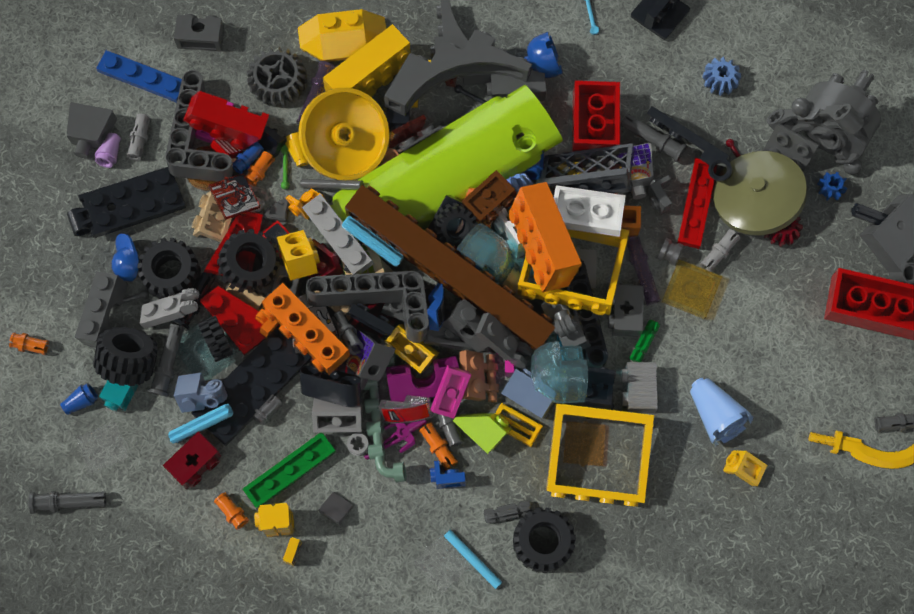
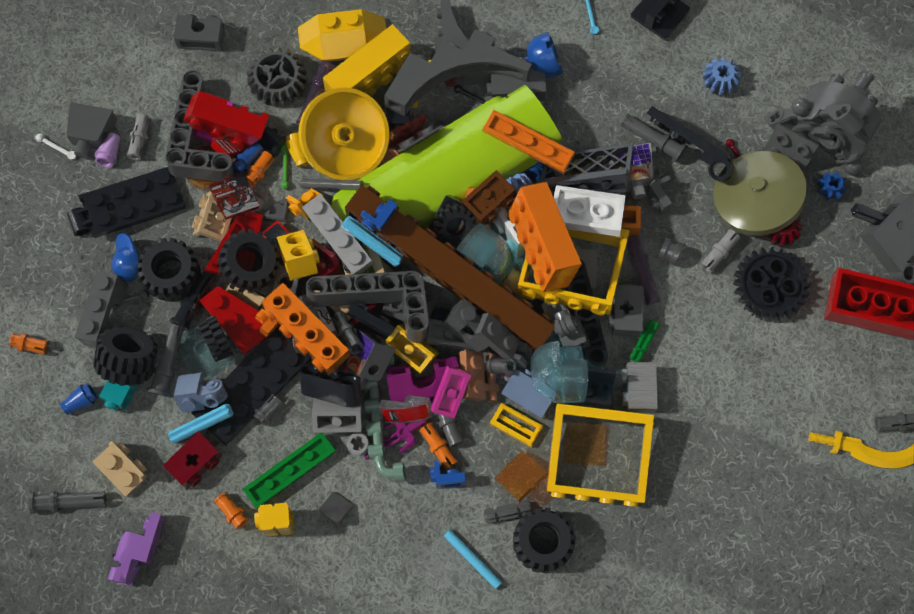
(40, 138): none -> white hinge
(121, 468): none -> tan bracket
(134, 549): none -> medium lavender plate
(140, 75): blue plate -> none
(169, 308): light grey hinge -> none
(292, 551): yellow tile -> none
(383, 213): none -> blue bracket
(437, 307): blue slope -> none
(484, 429): lime slope -> none
(497, 365): none -> flat silver pin
(521, 476): none -> clear orange piece
(528, 141): none -> orange tile
(595, 115): red brick -> none
(691, 289): clear yellow tile -> none
(696, 205): red plate -> none
(719, 411): light blue cone -> none
(745, 467): yellow bracket -> none
(790, 275): none -> black gear

